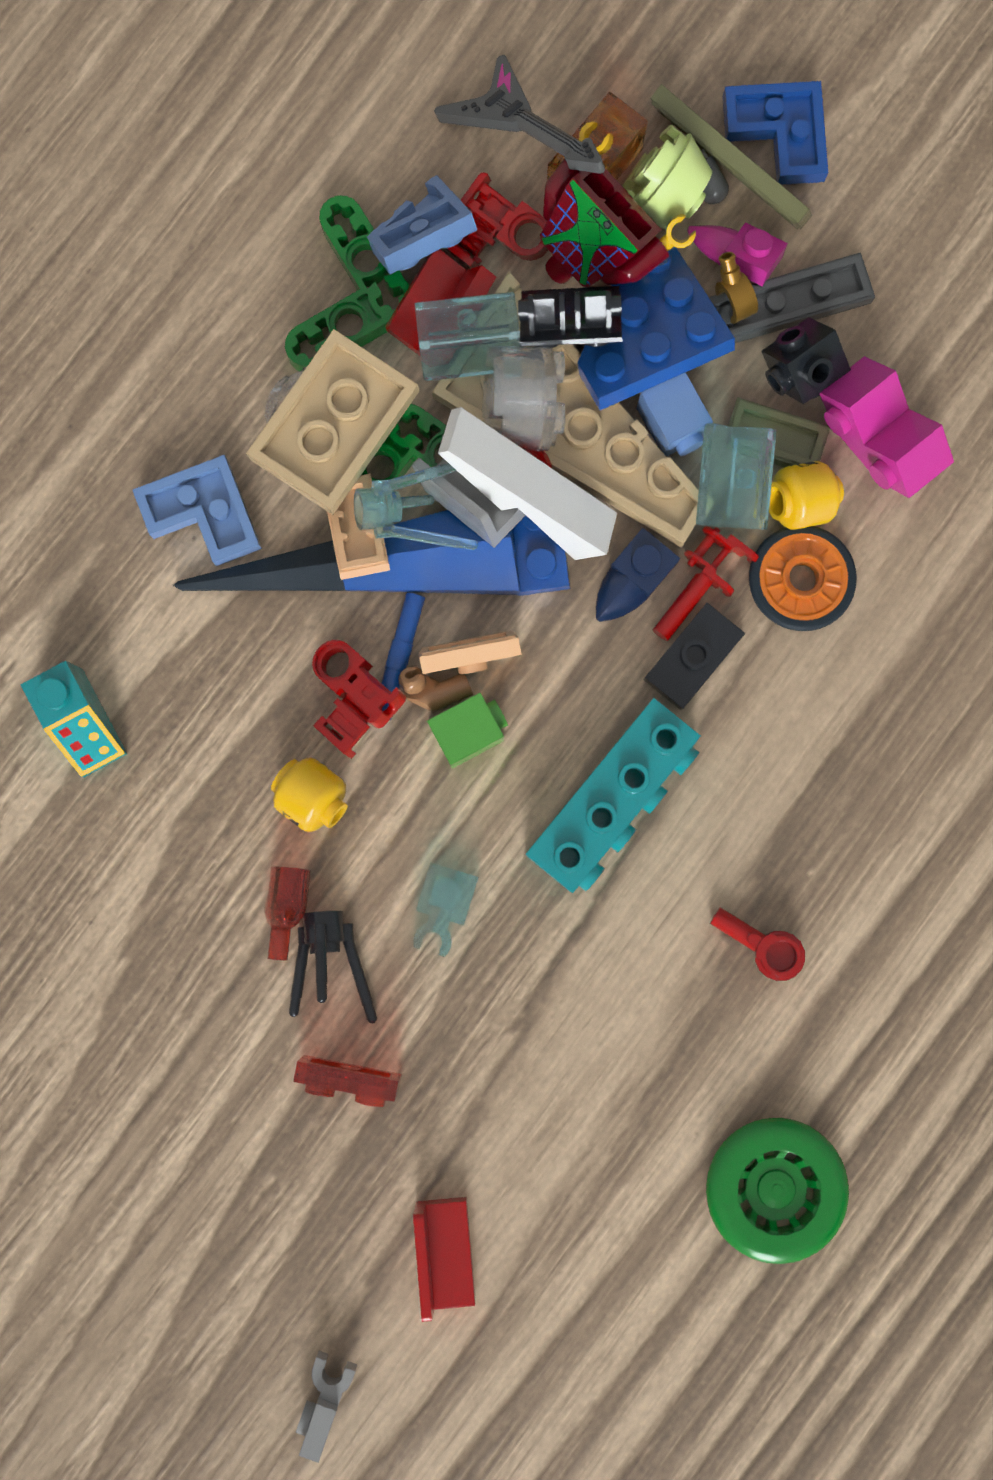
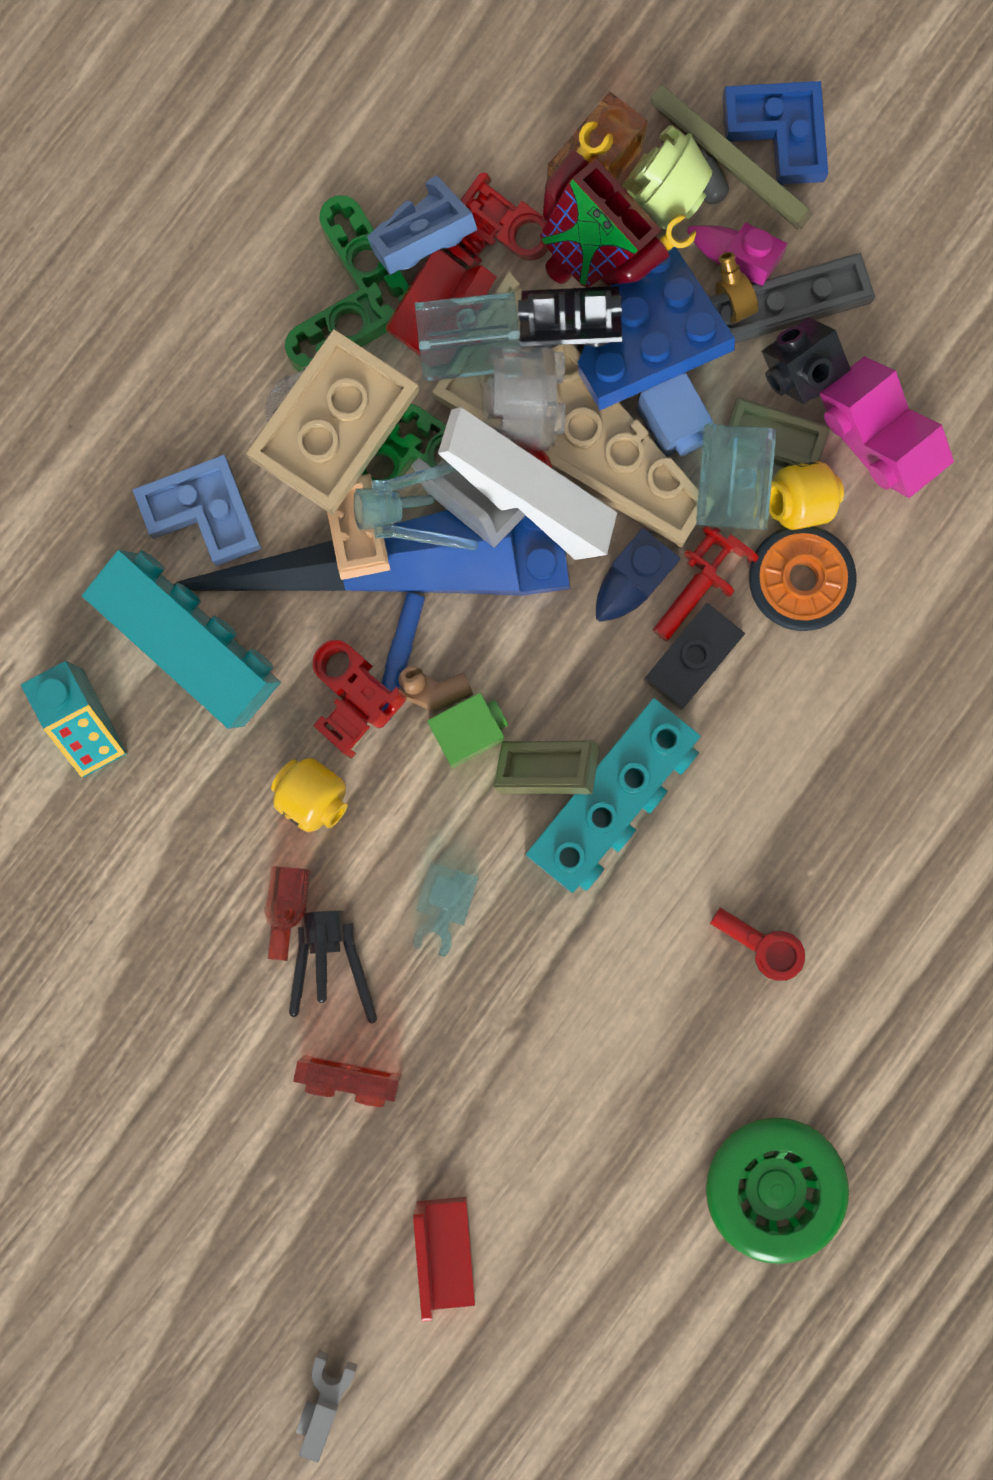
(182, 638): none -> teal brick
(469, 654): light nougat plate -> none
(508, 110): dark grey piece -> none
(547, 767): none -> olive tile

